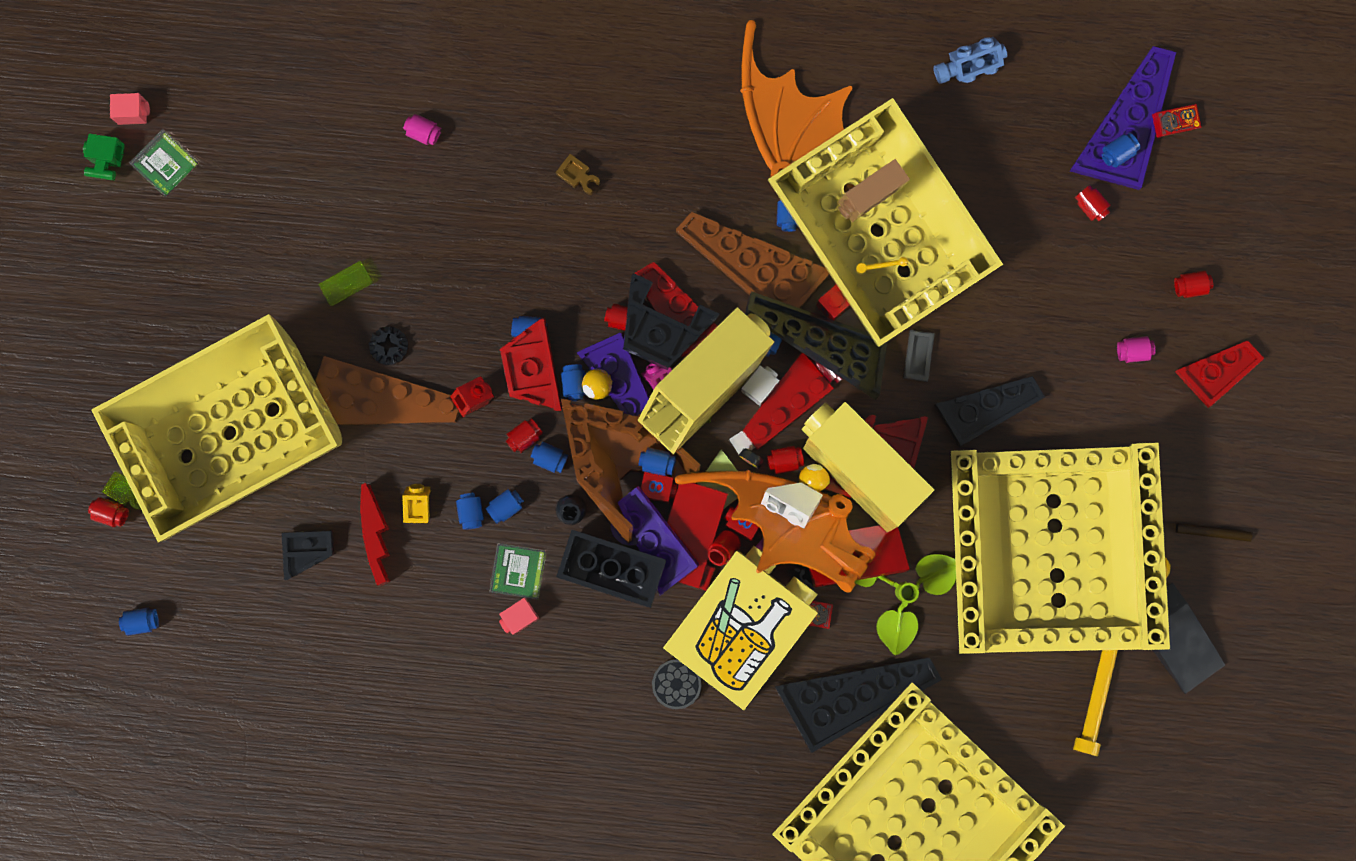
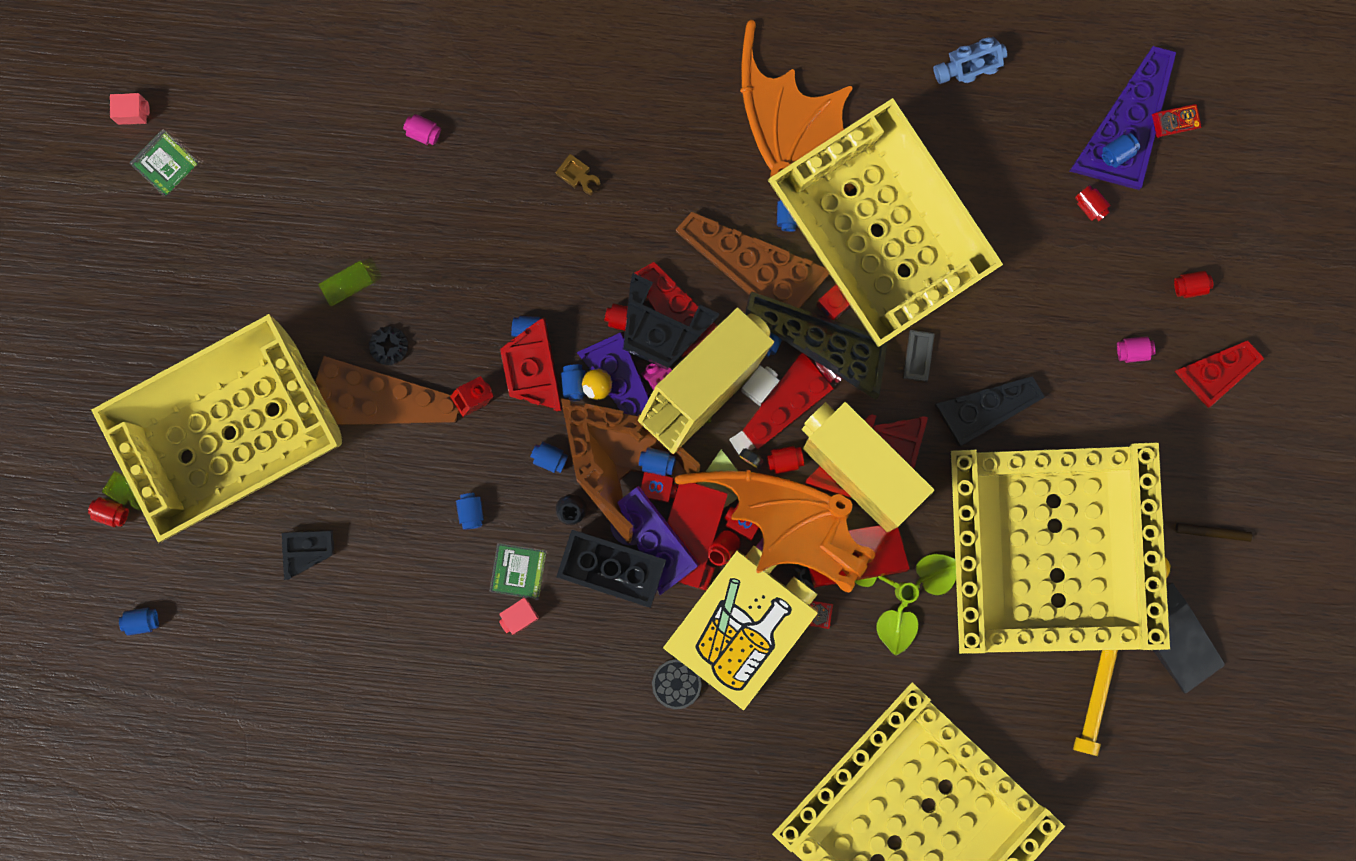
(103, 152): green brick -> none
(372, 525): red slope -> none
(416, 504): yellow bracket -> none
(505, 506): blue brick -> none
(523, 436): red brick -> none
(793, 502): white slope -> none
(815, 477): yellow piece -> none
(841, 702): black wing -> none
(861, 268): yellow hinge -> none
(873, 190): medium nougat window -> none

